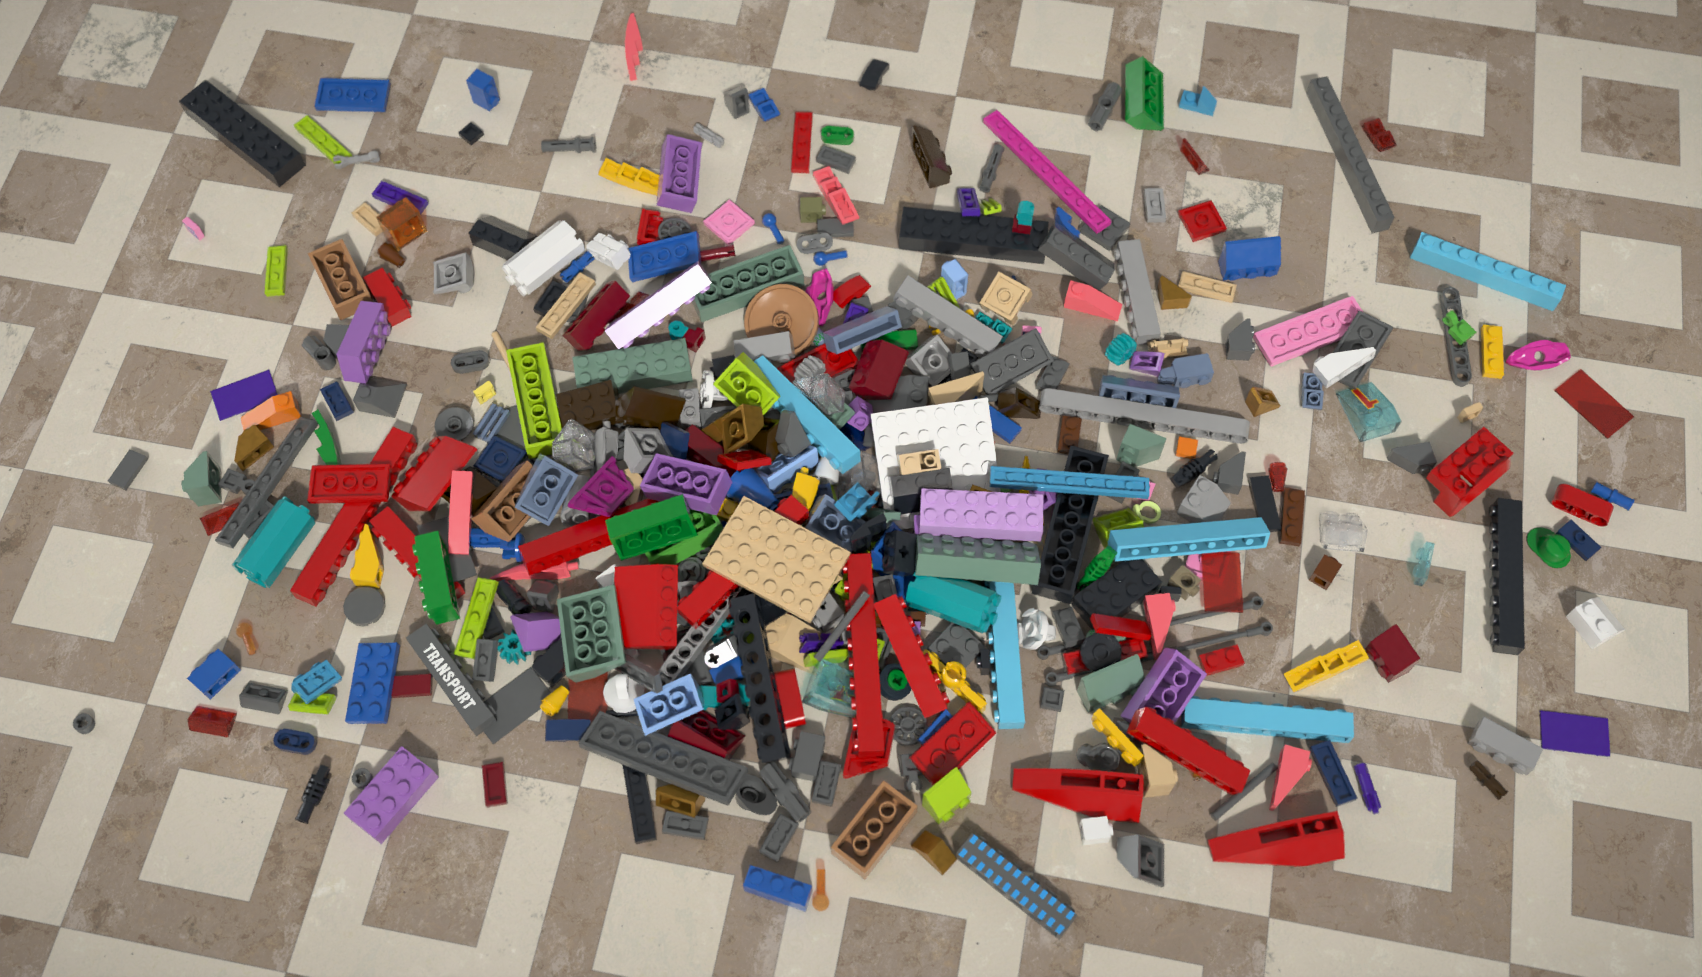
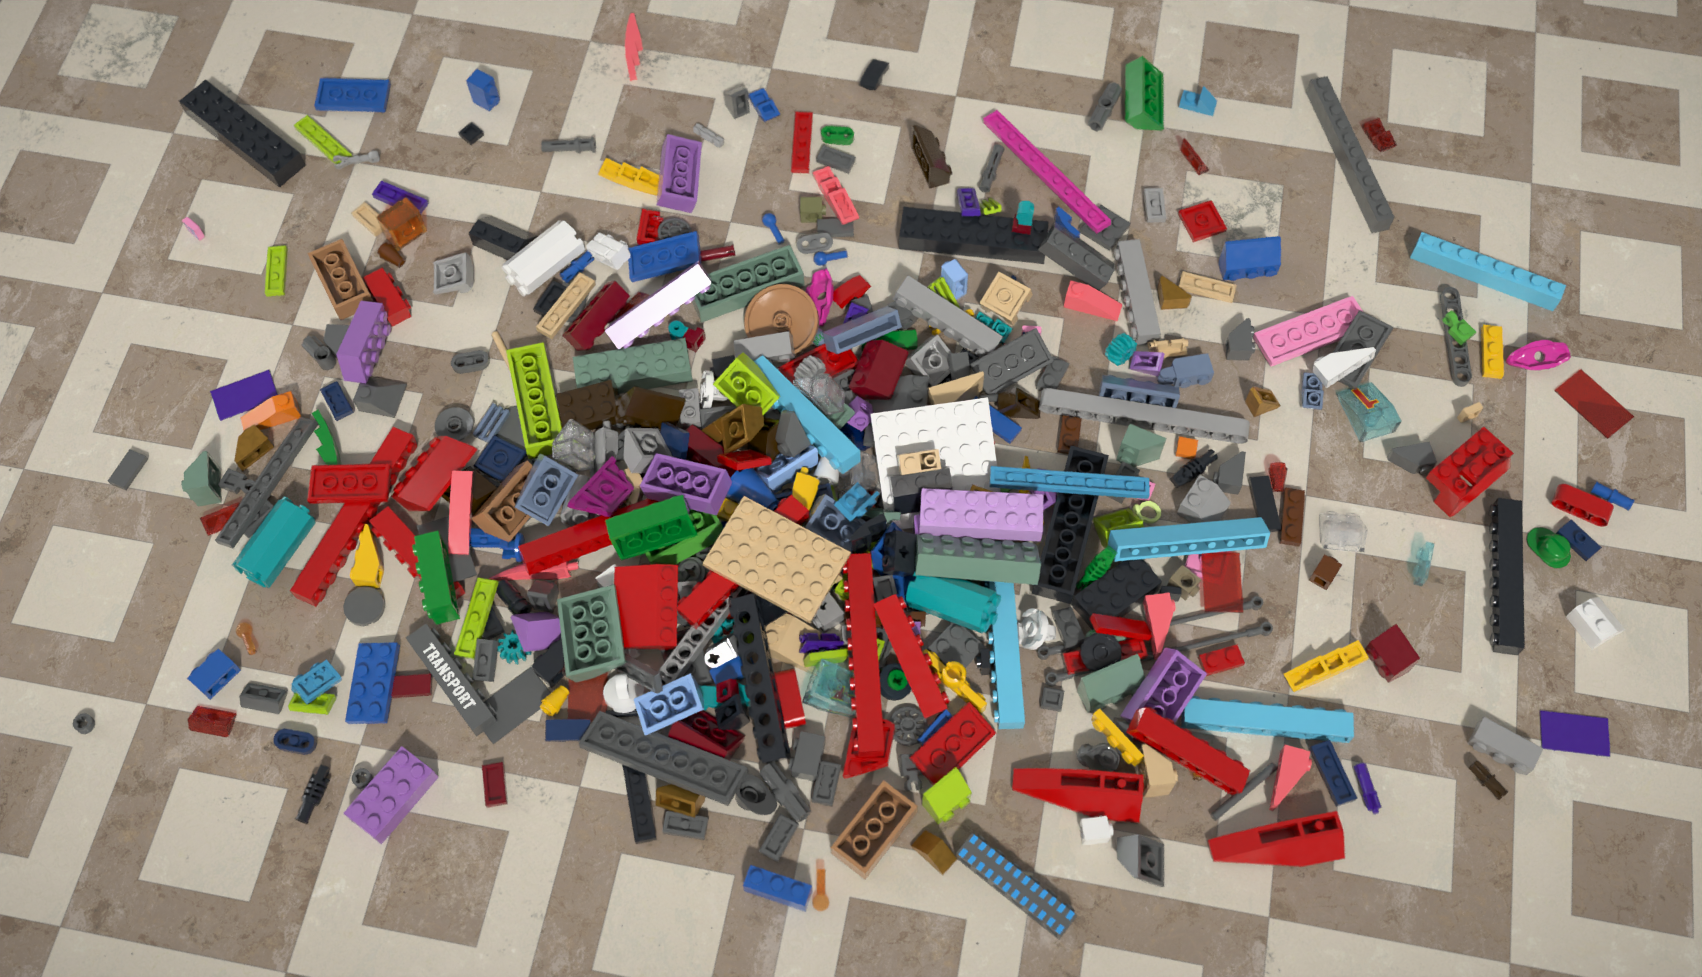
(484, 392): light yellow tile -> none
(729, 222): bright pink tile -> none
(841, 626): dark grey piece -> none

